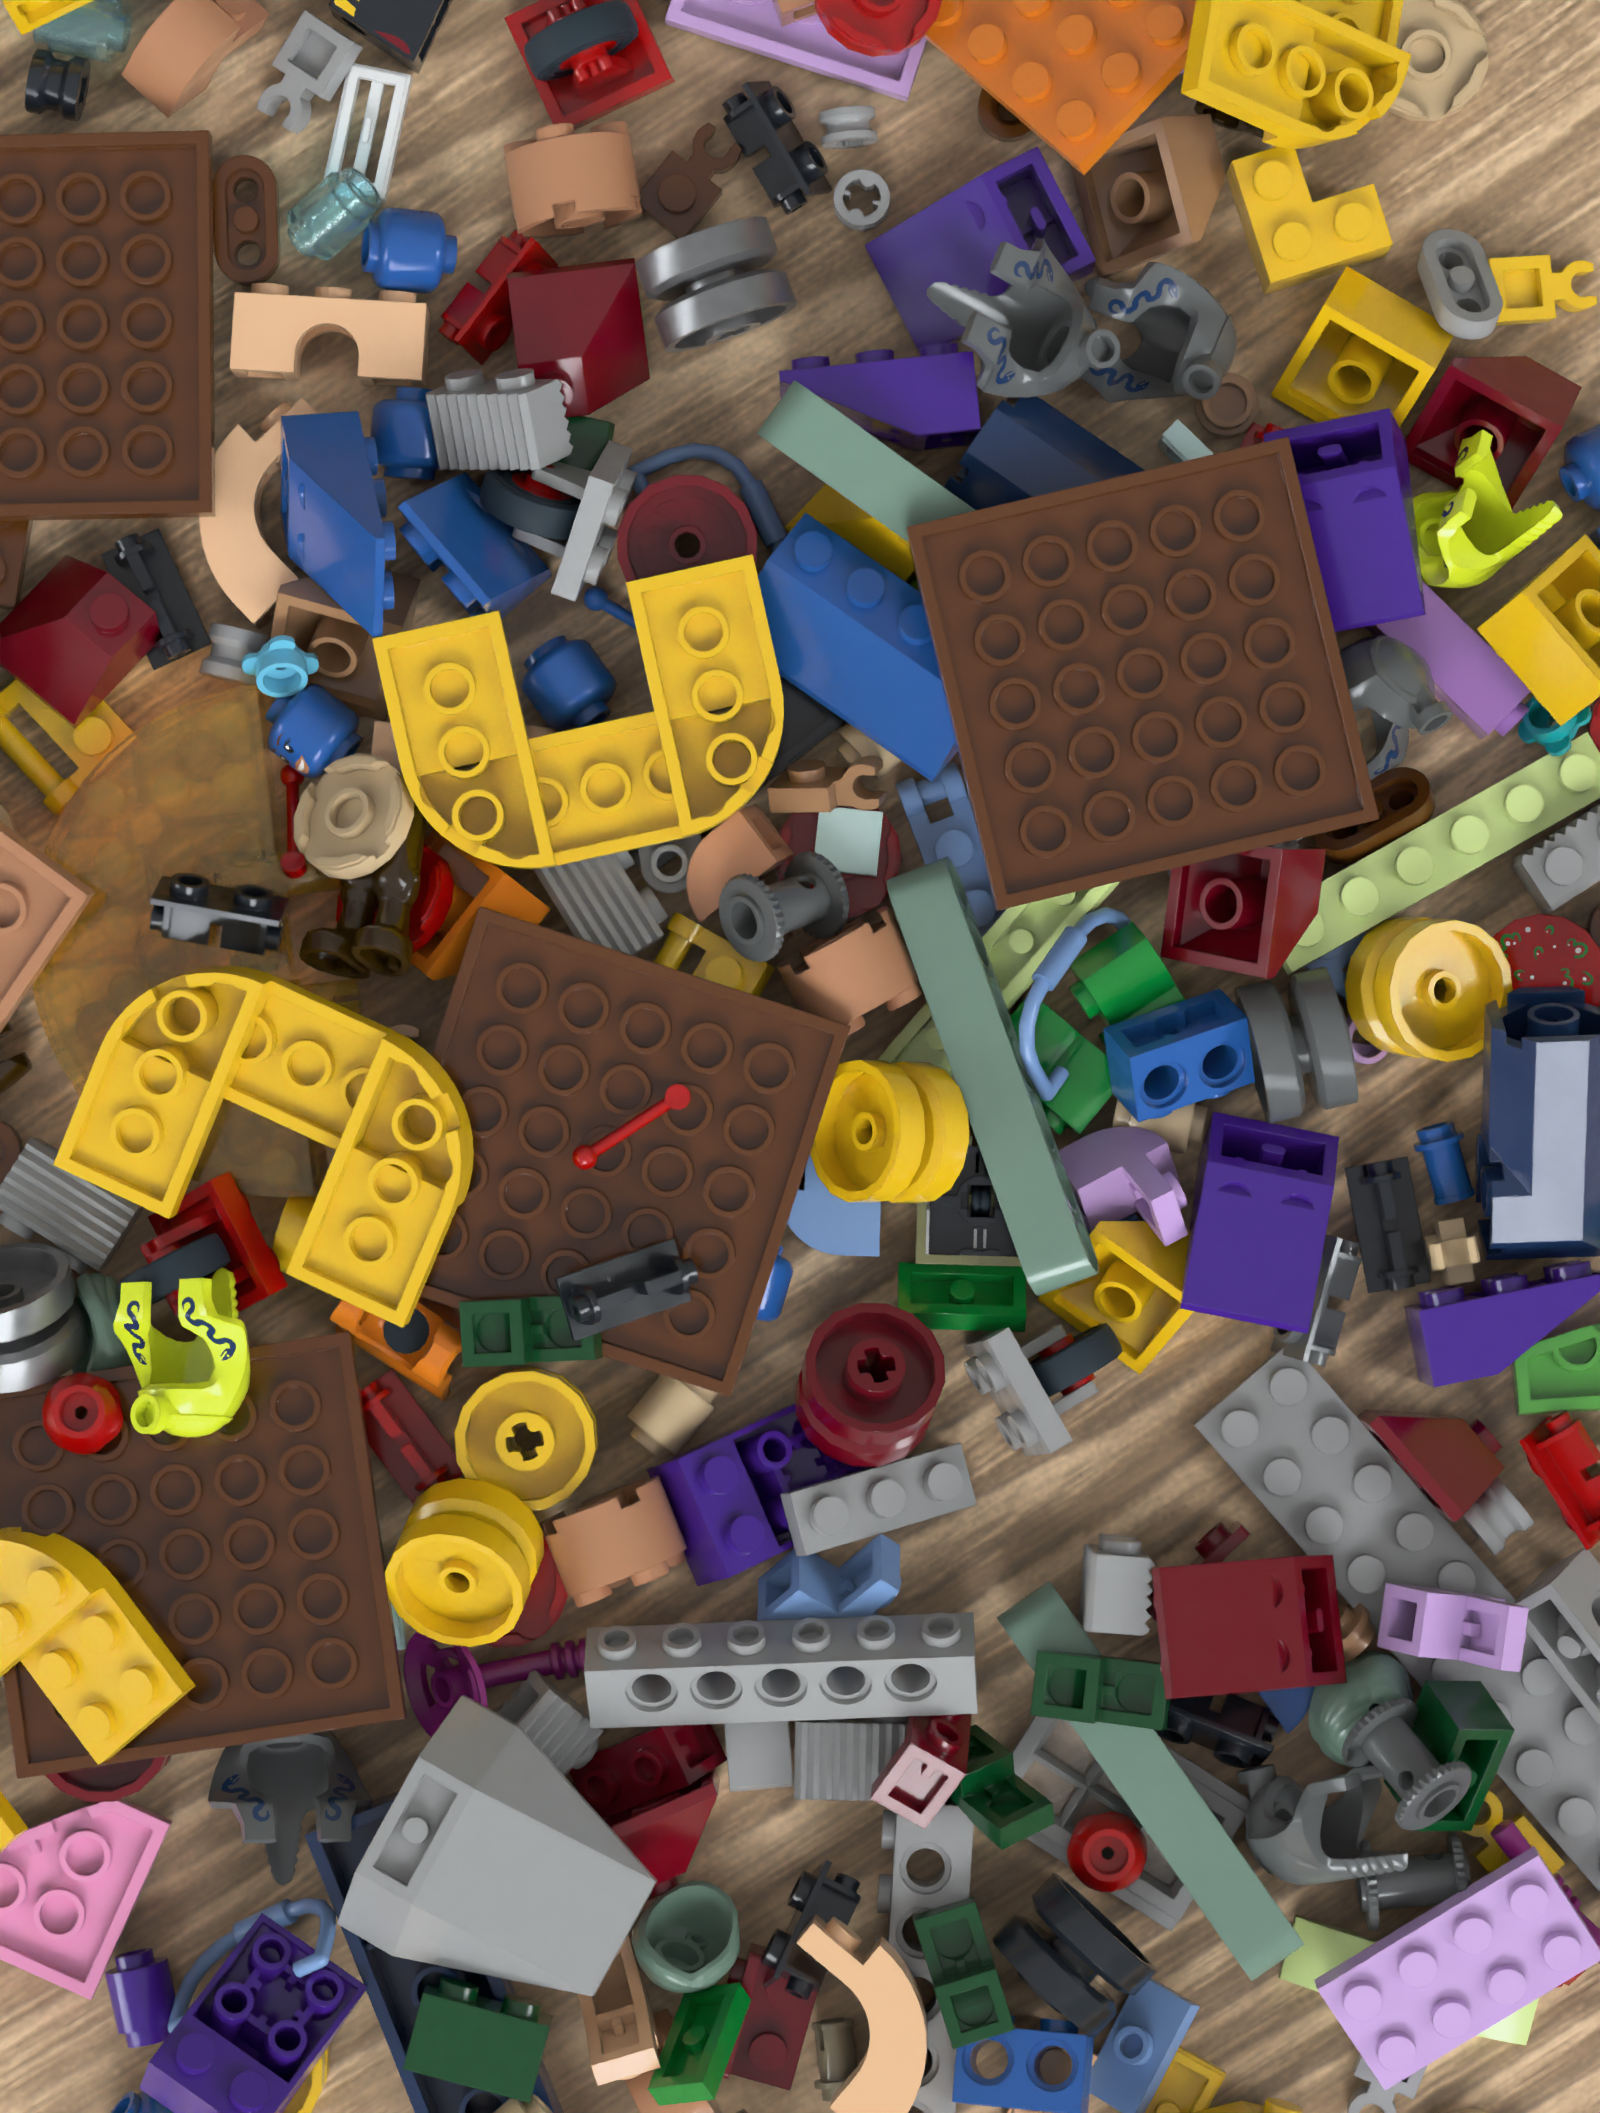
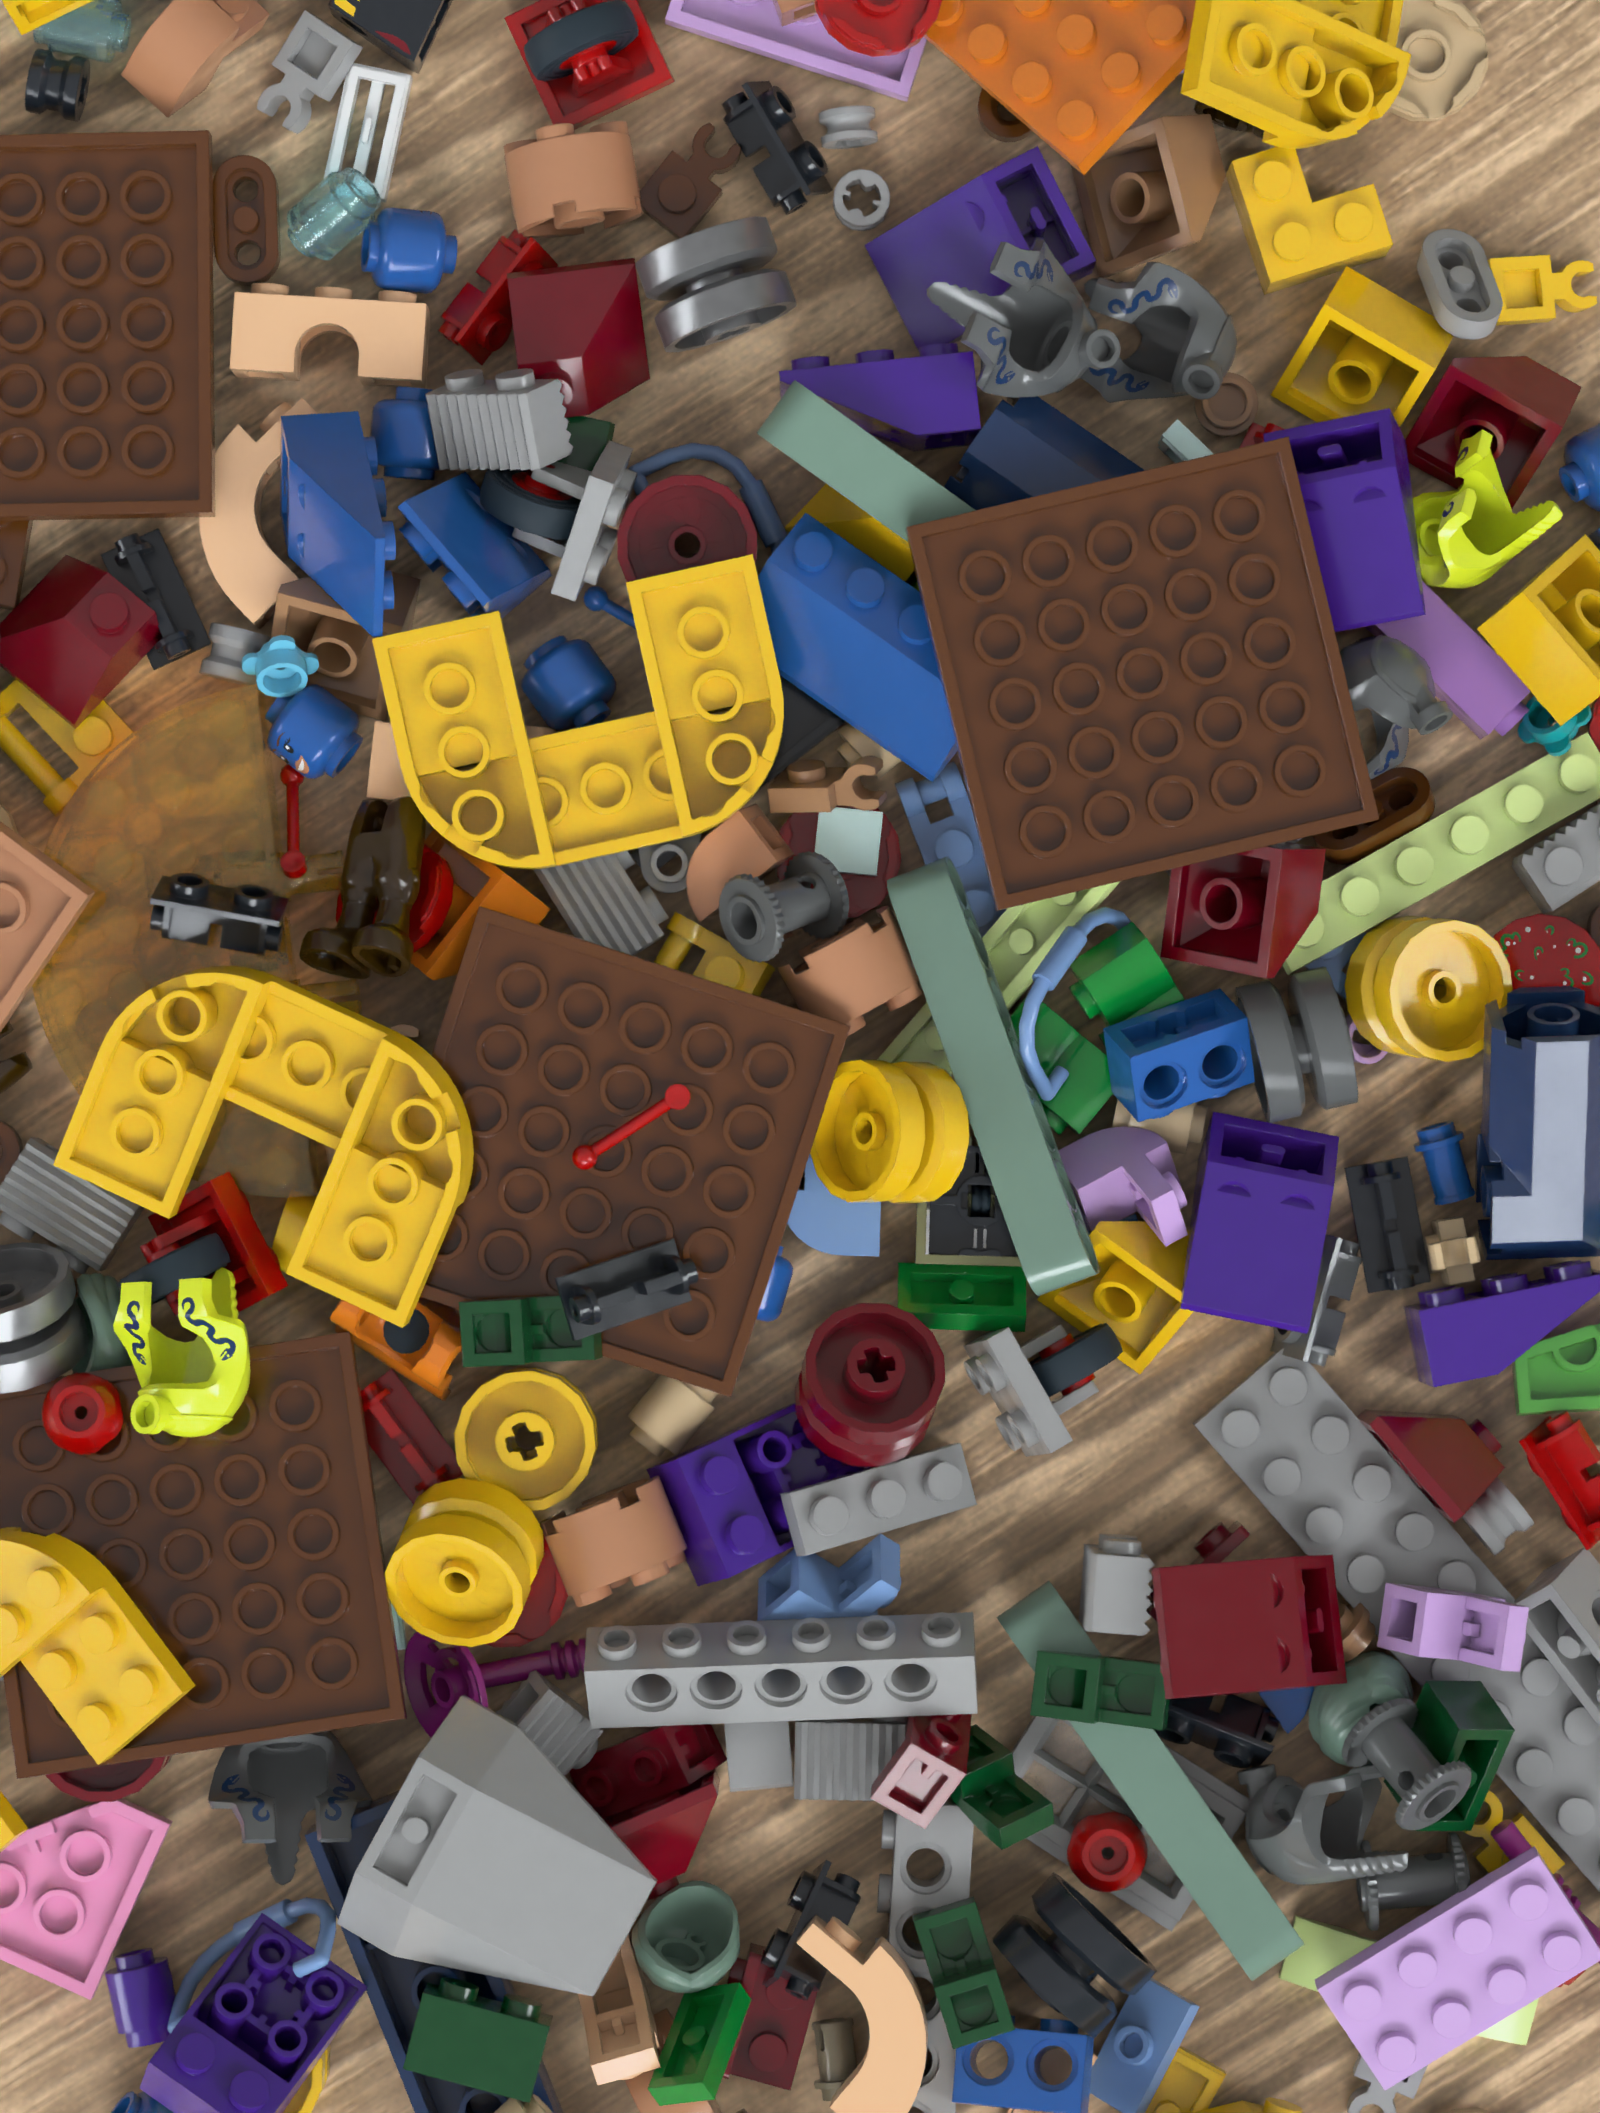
(353, 816): tan tile -> none

